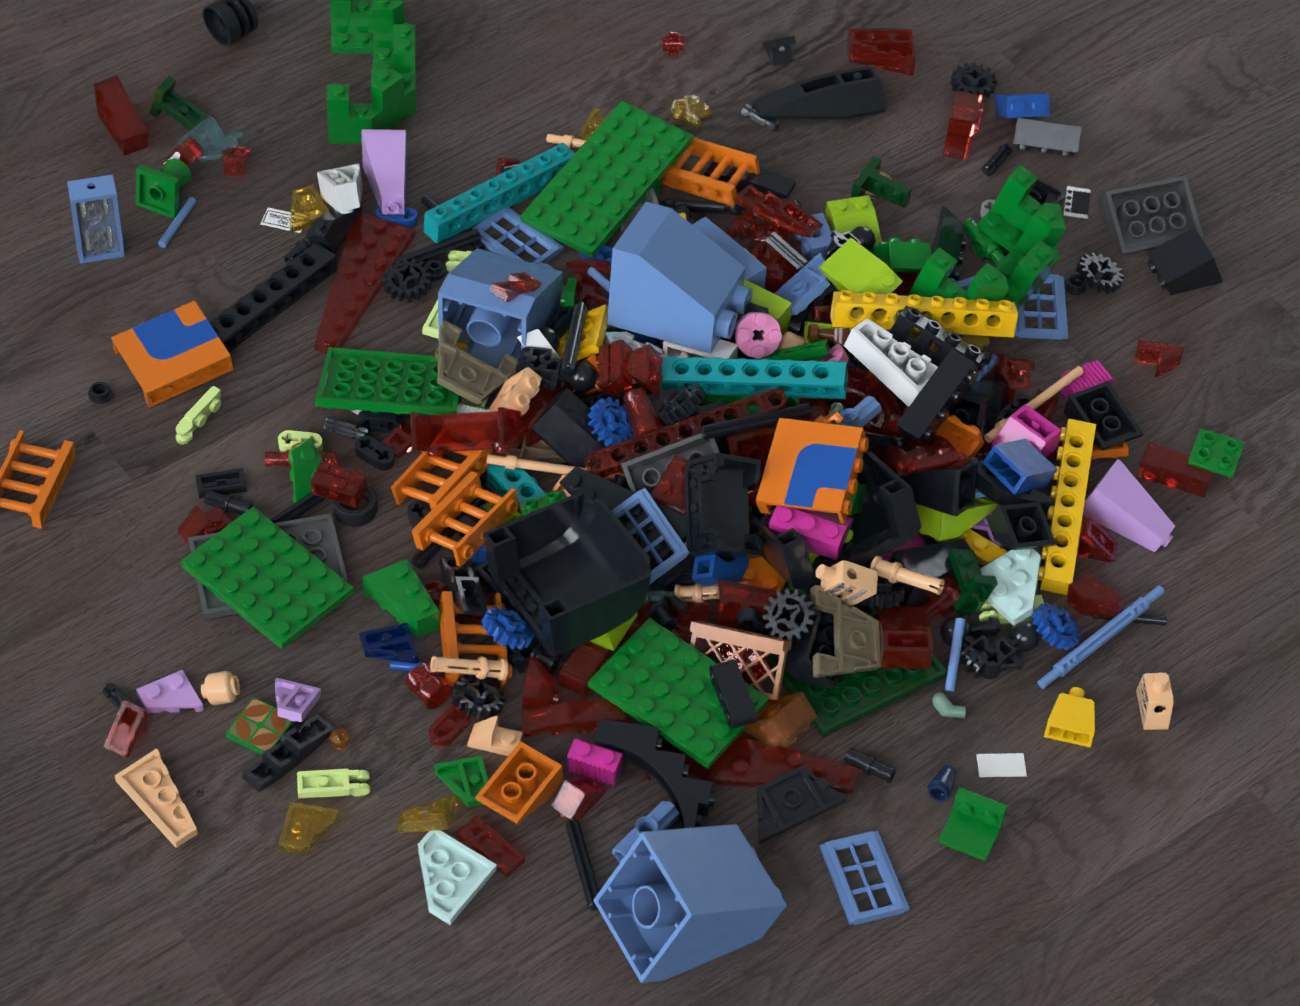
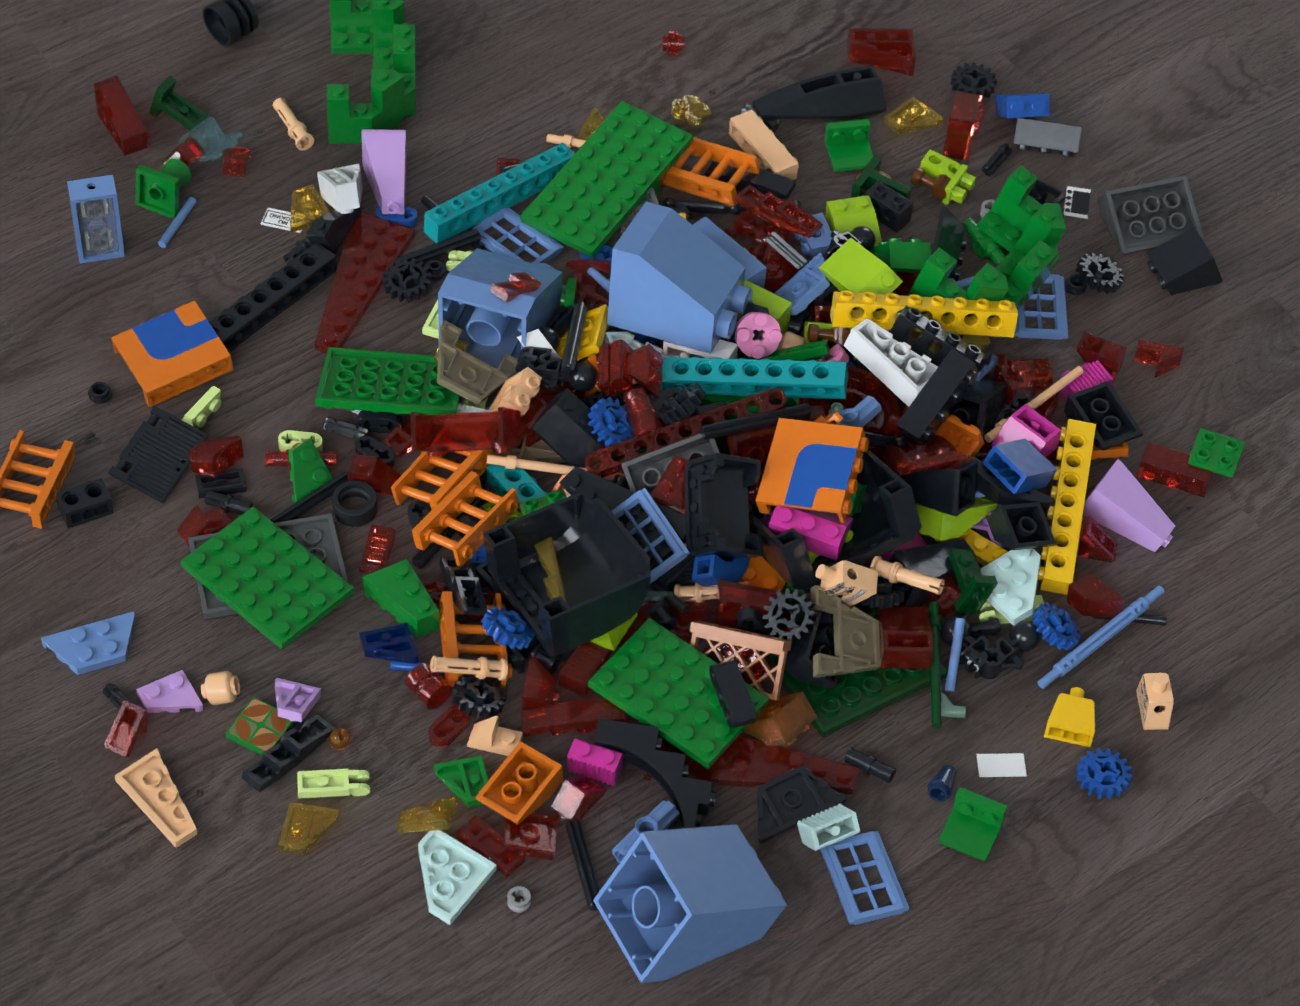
(84, 503): none -> black brick
(93, 644): none -> medium blue wing
(158, 455): none -> black window
(216, 455): none -> clear red slope
(296, 129): none -> light nougat pin
(339, 483): clear red brick -> none
(373, 472): none -> clear red slope
(380, 536): none -> clear red slope
(522, 905): none -> light grey bush
(531, 837): none -> clear red tile
(549, 560): none -> clear yellow slope
(757, 139): none -> light nougat brick
(779, 49): black slope -> none
(828, 827): none -> light aqua brick
(848, 144): none -> green bracket
(890, 206): none -> black brick
(912, 116): none -> clear yellow wing
(936, 626): none -> dark green bar
(944, 177): none -> lime hips
(1042, 376): none -> clear red slope
(1104, 773): none -> blue gear
(1108, 353): none -> clear red slope

